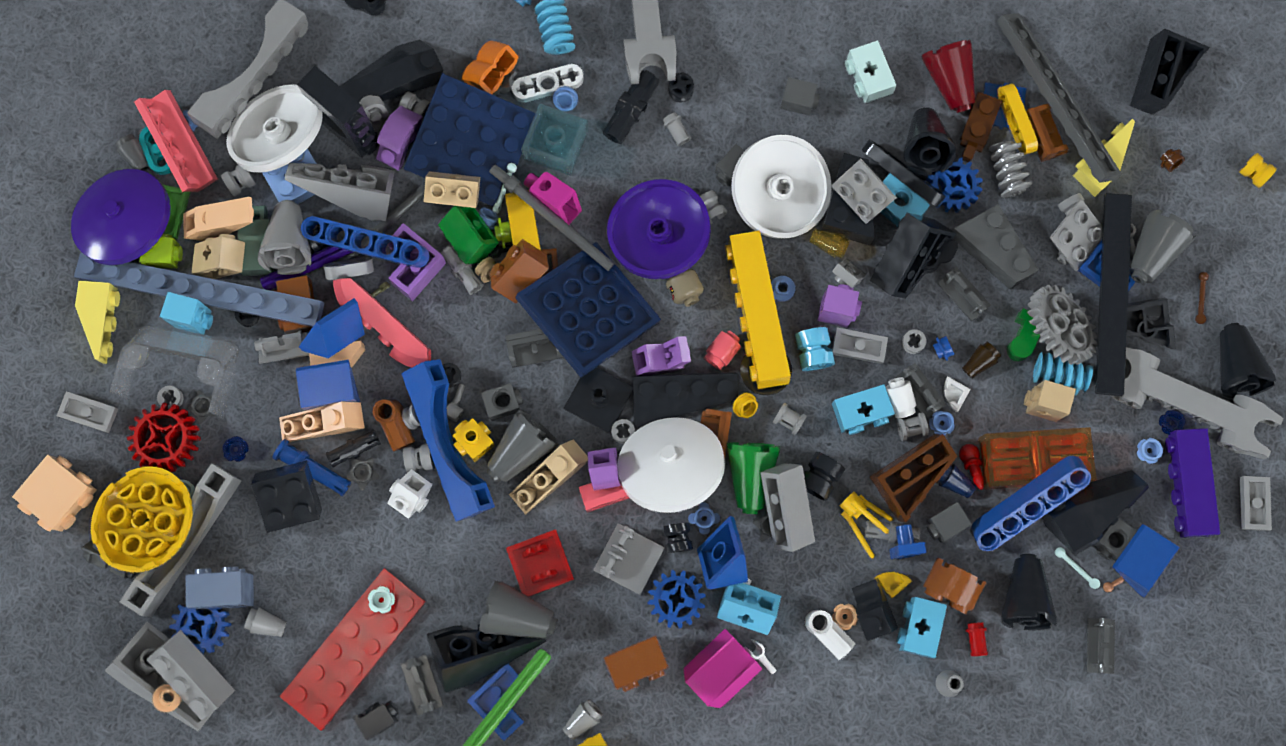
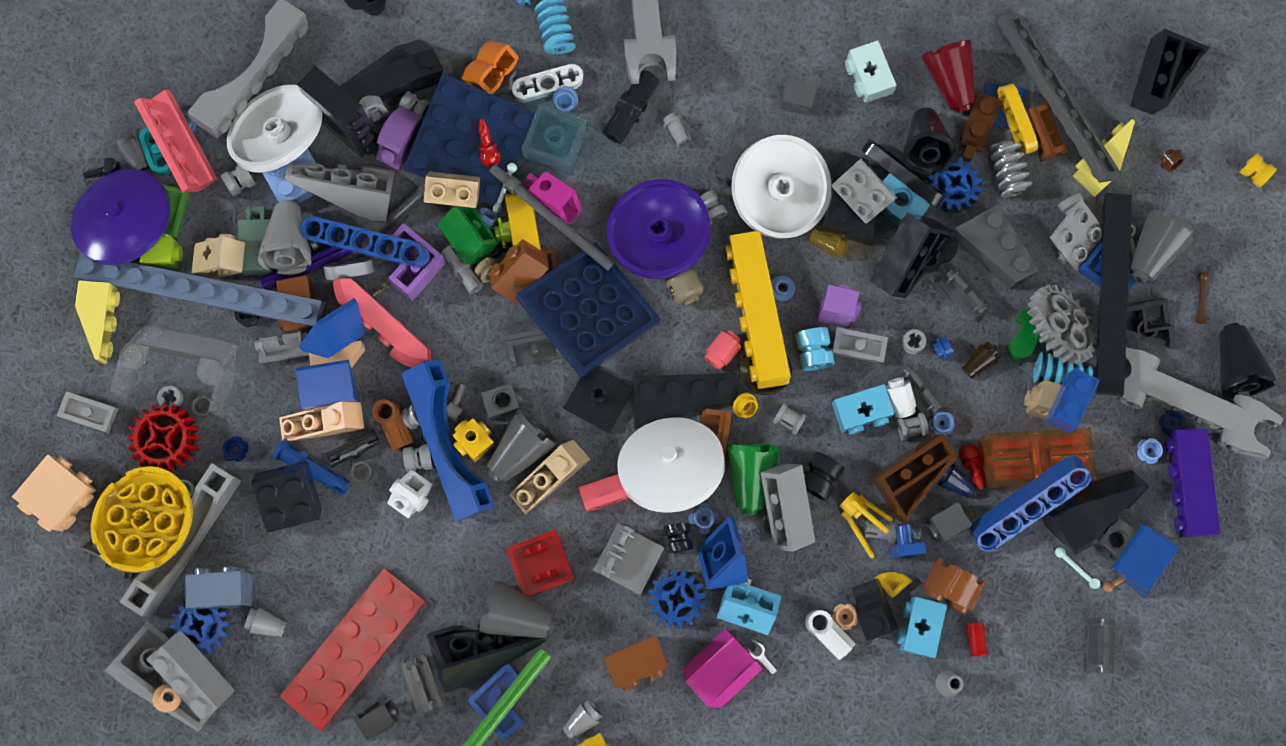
(109, 167): none -> black hand
(186, 313): medium azure brick -> none
(217, 219): light nougat slope -> none
(375, 595): light aqua plate -> none
(457, 377): black bush -> none
(489, 154): none -> red bar
(604, 468): medium lavender brick -> none
(631, 430): light grey bush -> none
(661, 358): medium lavender brick -> none
(682, 81): black wheel -> none
(848, 273): light grey plate -> none
(955, 393): white tile -> none
(1028, 596): black cone -> none
(1072, 400): none -> blue brick
(1255, 503): light grey plate -> none

